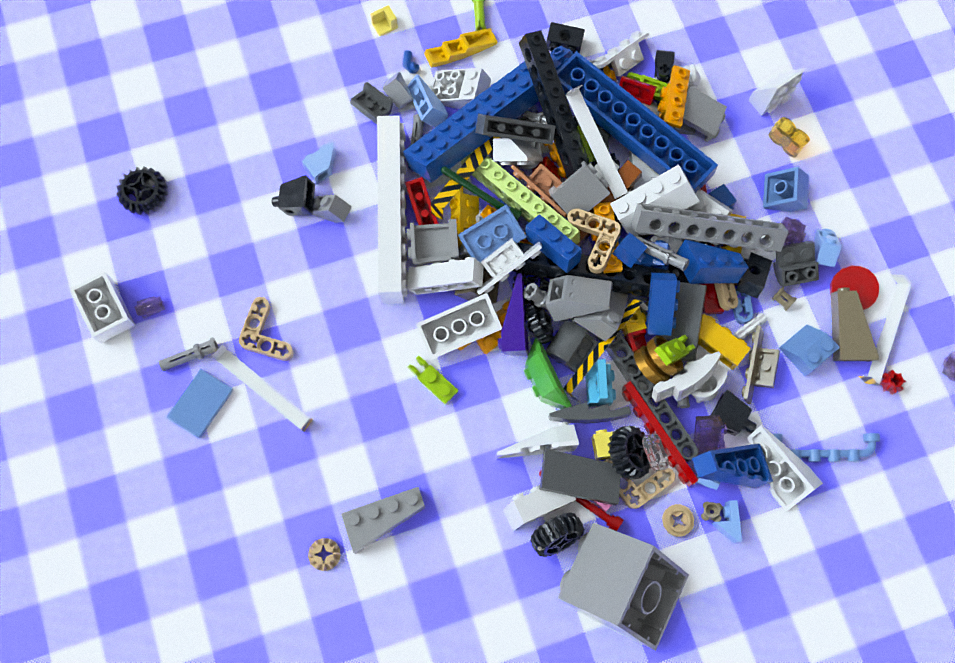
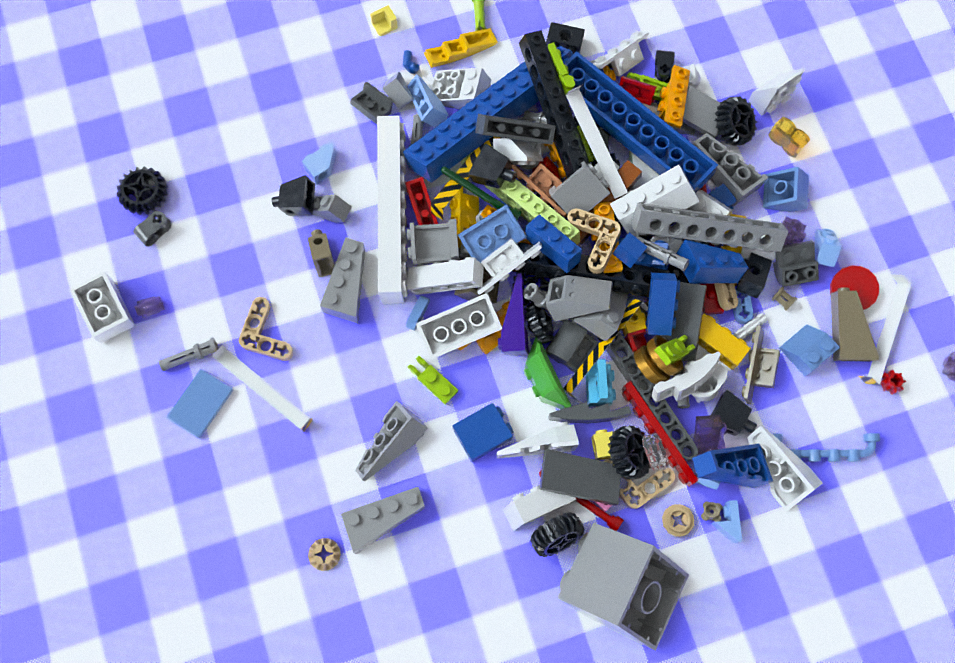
(151, 230): none -> dark grey piece
(320, 250): none -> dark tan torso
(345, 284): none -> light grey wedge
(396, 436): none -> light grey wedge
(417, 312): none -> medium blue beam
(483, 432): none -> blue brick
(492, 168): none -> black torso
(567, 81): none -> lime hinge
(734, 173): none -> light grey wedge
(735, 121): none -> black gear

